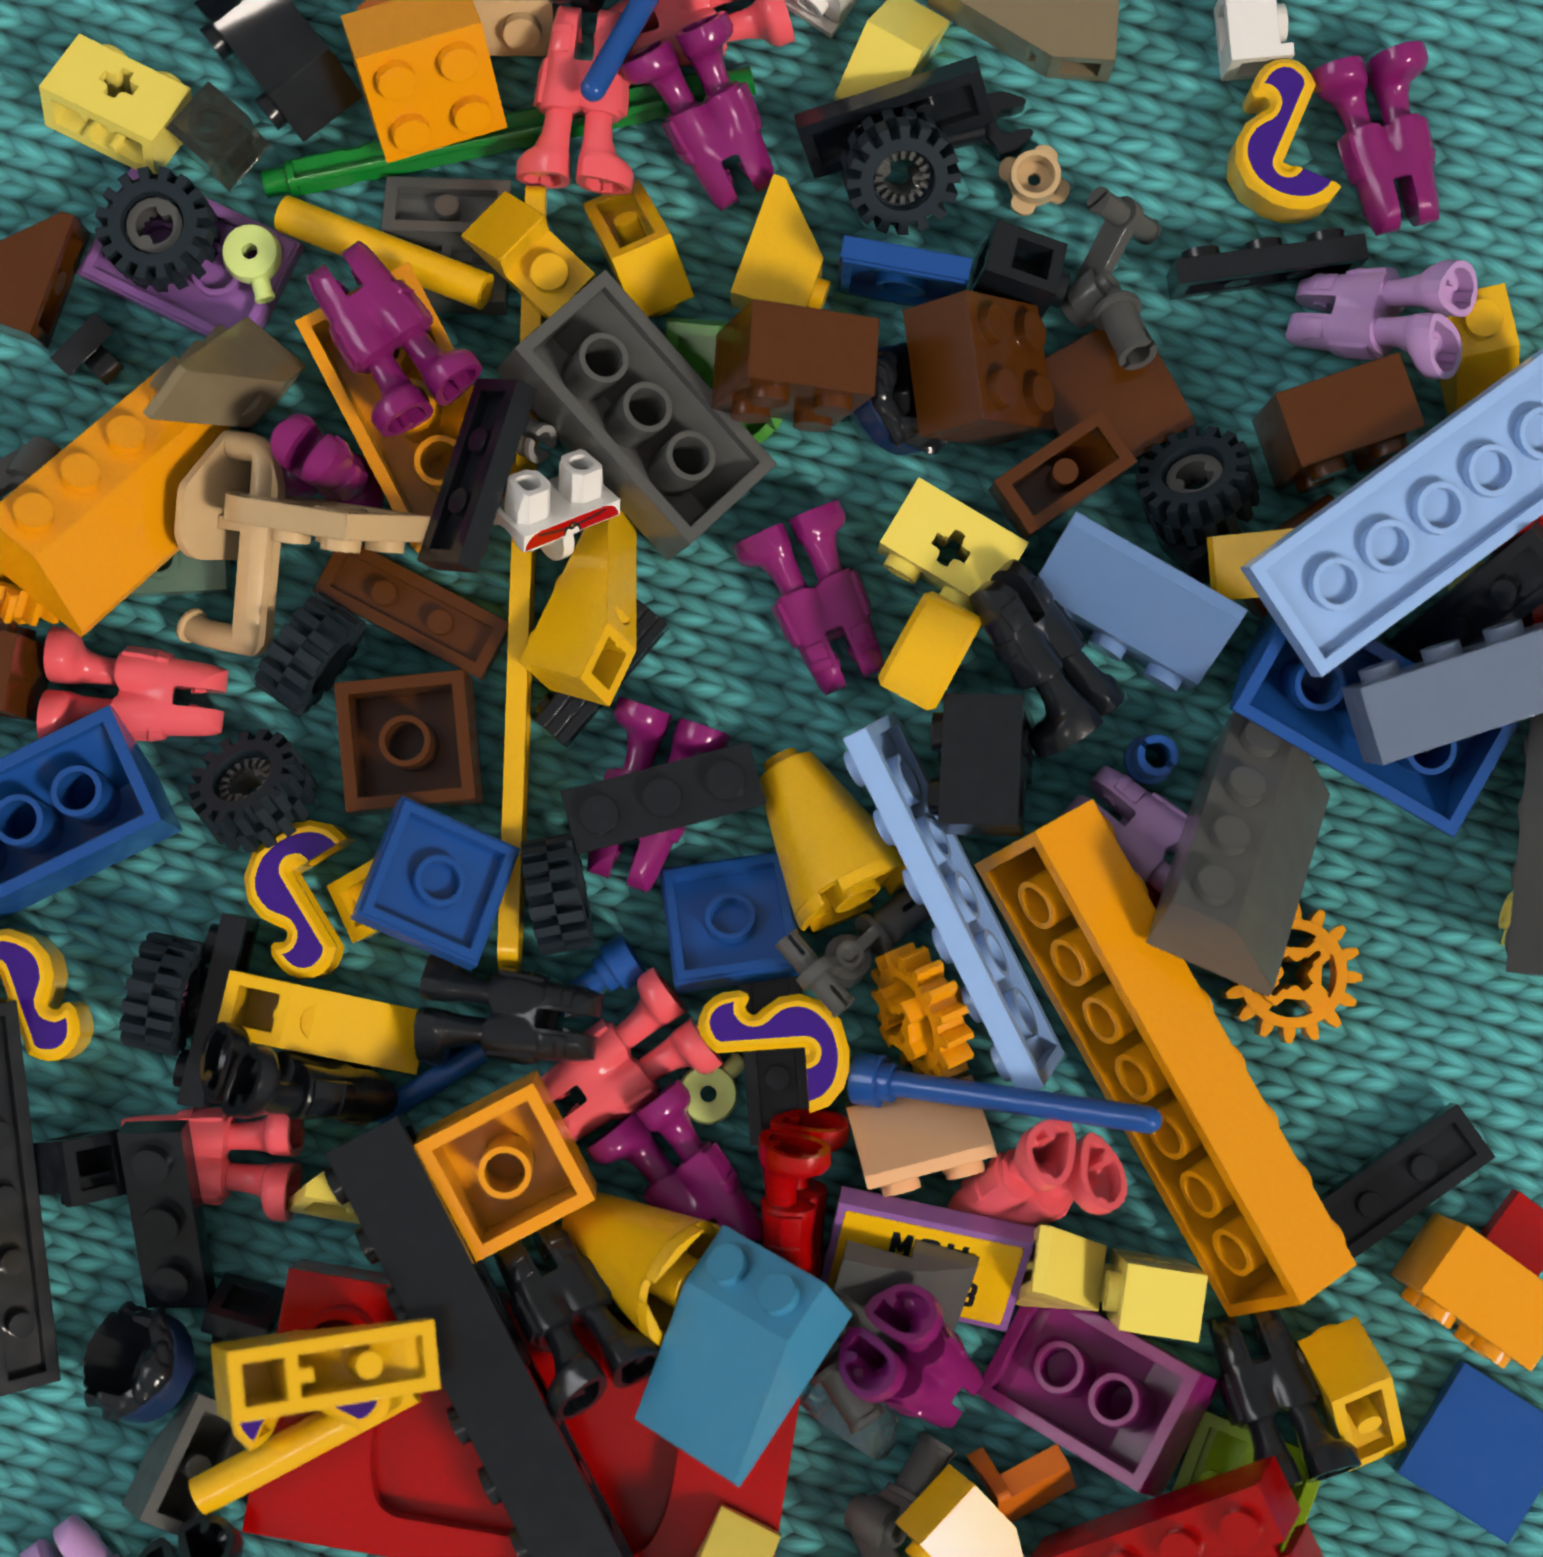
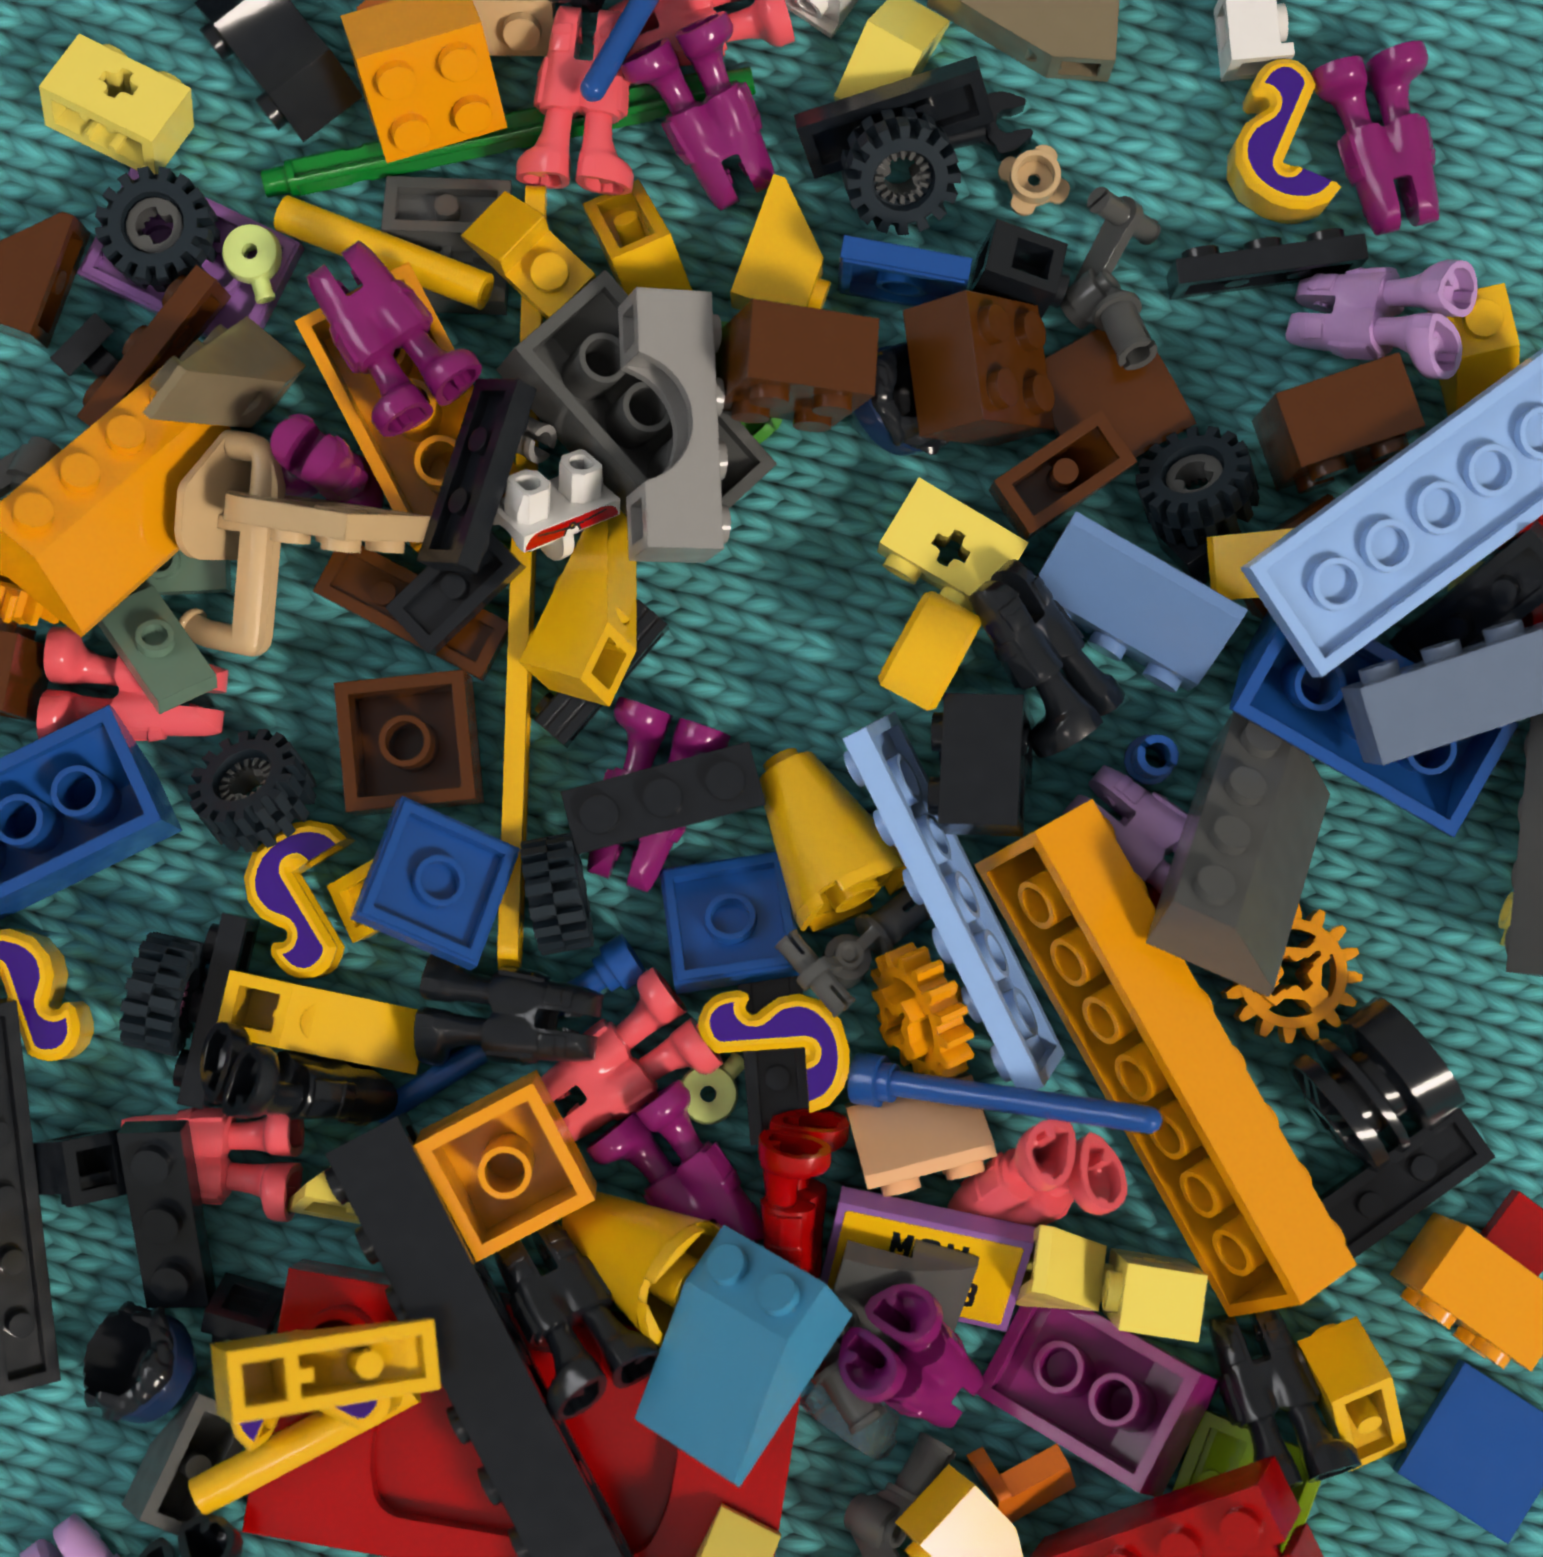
(157, 650): none -> sand green plate
(186, 313): none -> reddish brown plate
(218, 136): clear smoke window -> none
(310, 653): black bush -> none
(445, 601): none -> black plate
(671, 346): none -> light grey arch
(820, 613): magenta piece -> none
(1382, 1079): none -> black wheel

